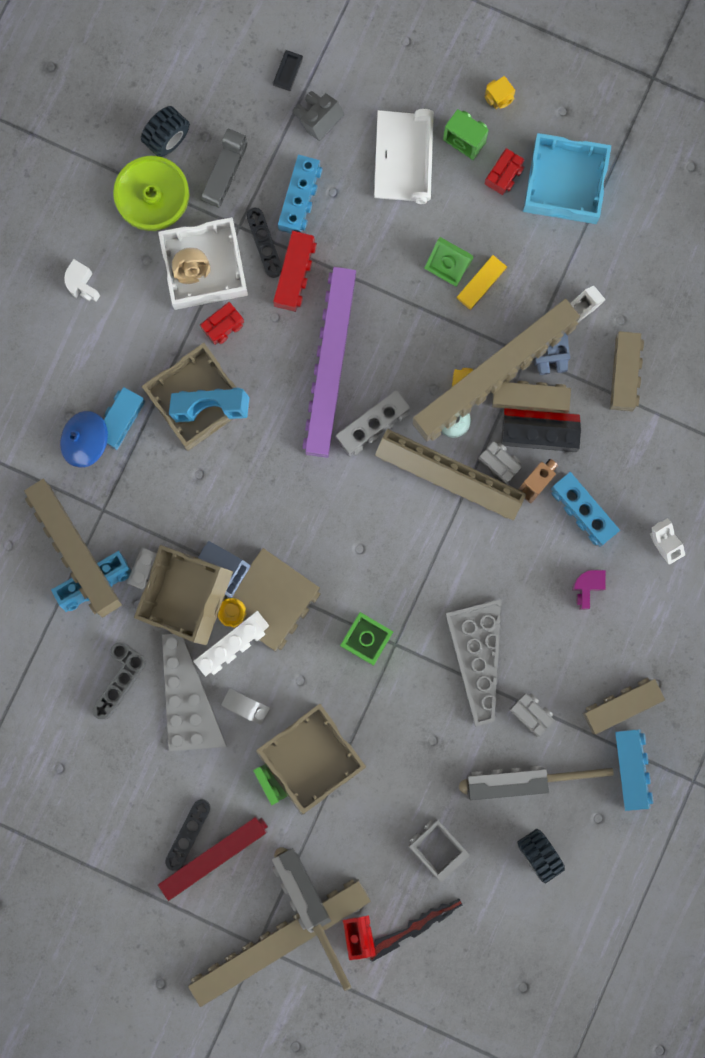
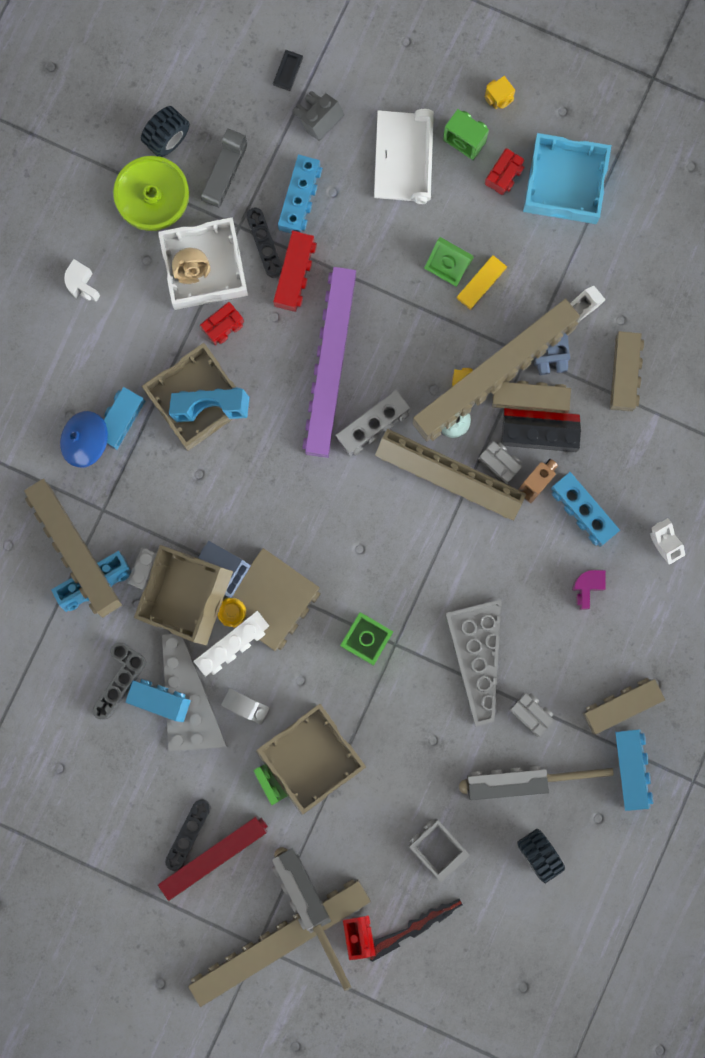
(158, 700): none -> dark azure brick

